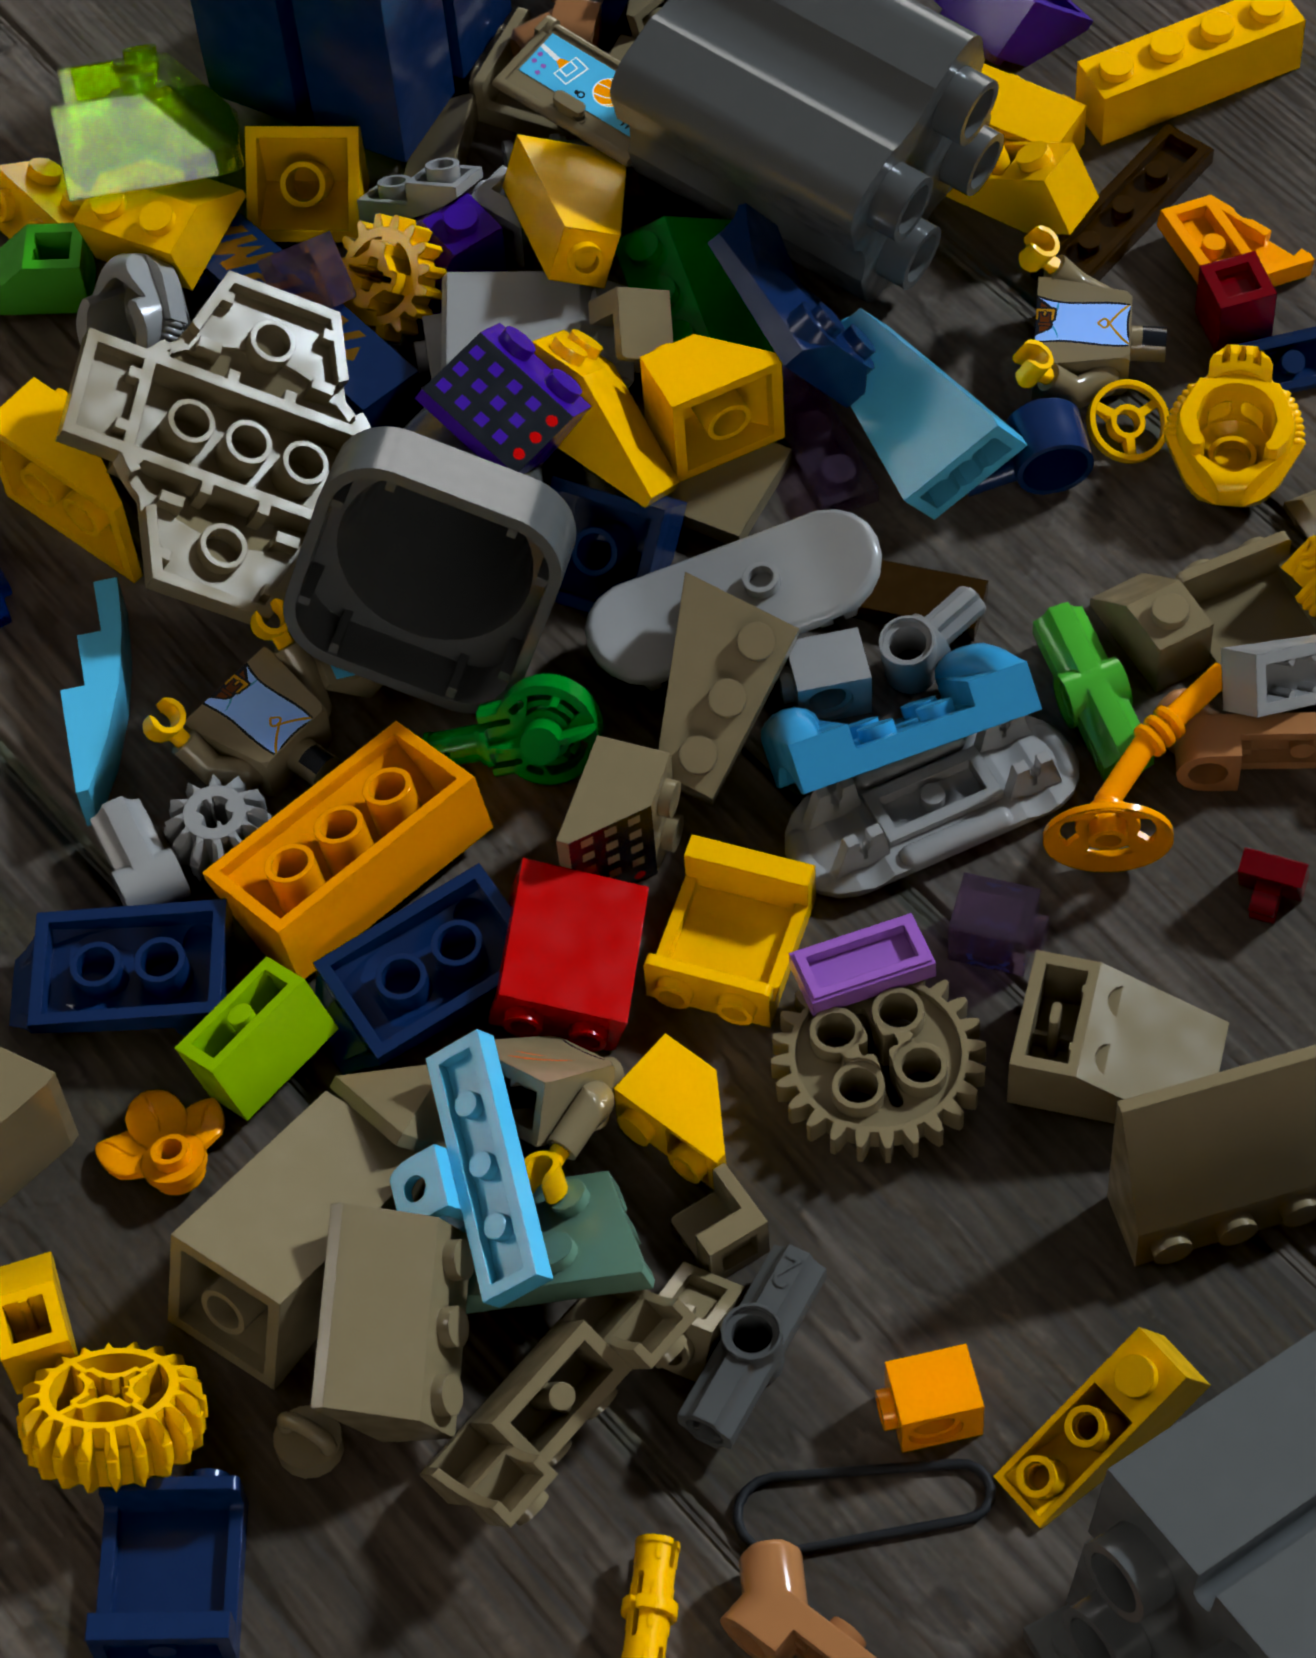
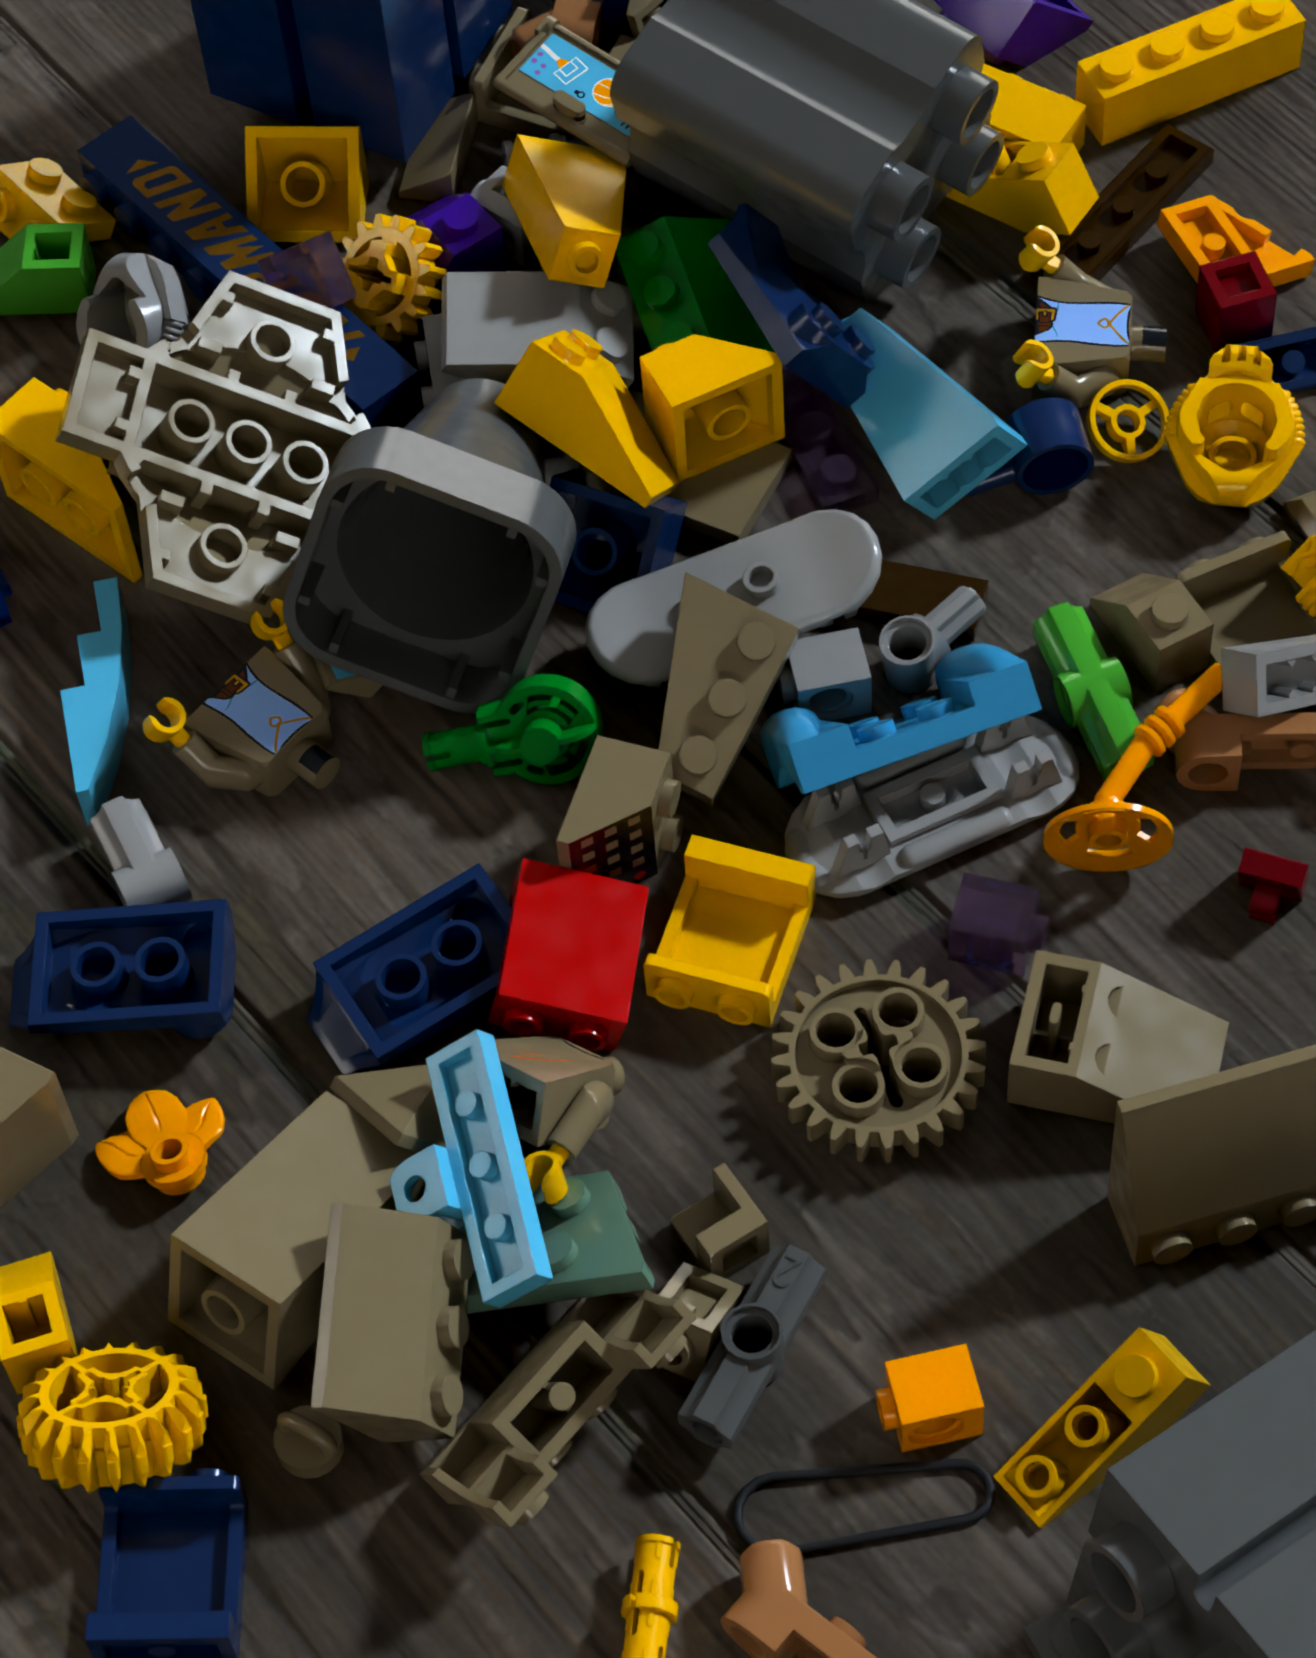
(141, 125): clear neon green windscreen -> none
(170, 221): yellow slope -> none
(212, 822): light grey gear -> none
(257, 1038): lime brick -> none
(350, 848): light orange slope -> none
(418, 195): light grey slope -> none
(505, 400): slope -> none
(639, 320): dark tan panel -> none
(675, 1107): yellow slope -> none
(862, 964): medium lavender tile -> none

